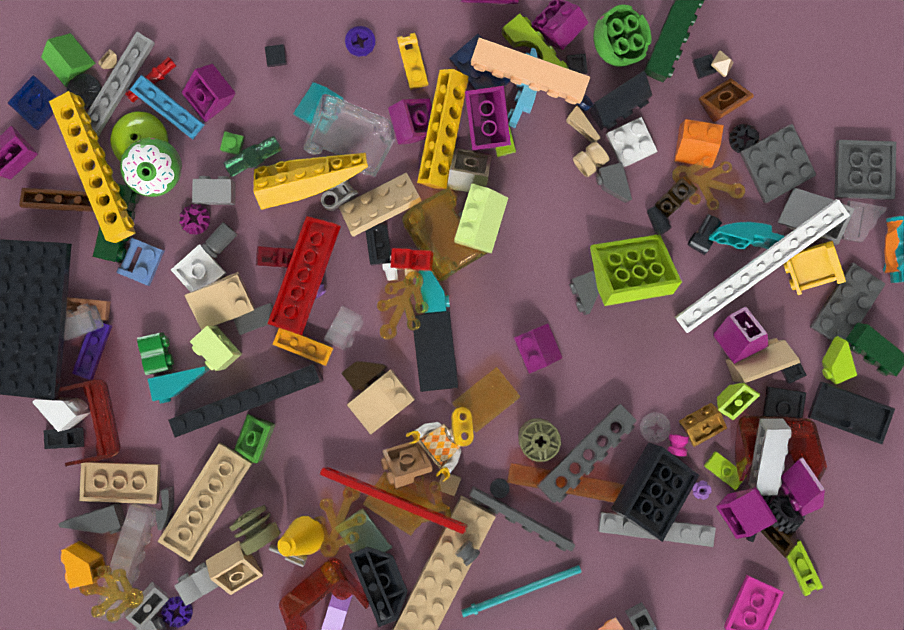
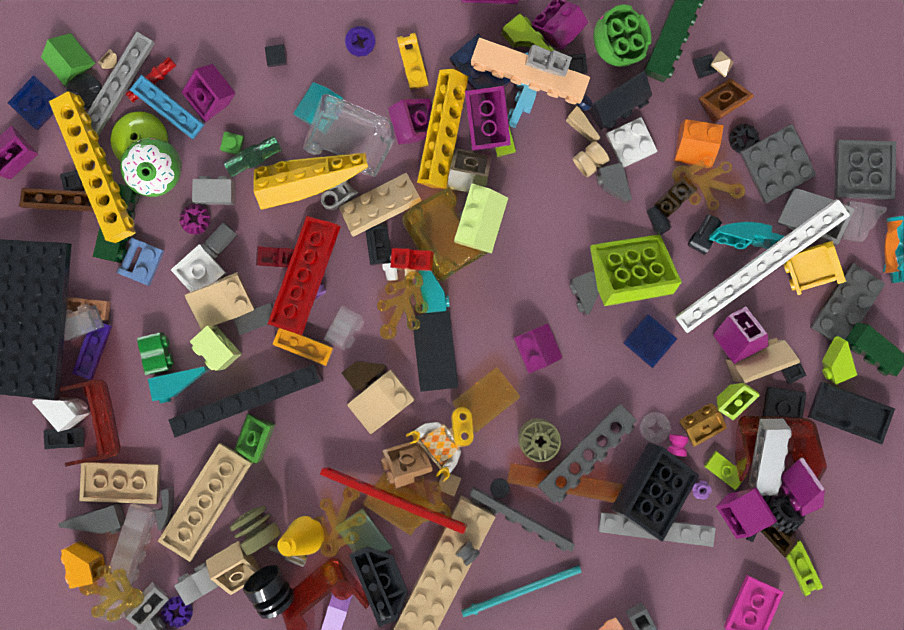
(71, 181): none -> black tile
(269, 591): none -> black wheel
(548, 61): none -> light grey slope
(649, 340): none -> clear blue plate

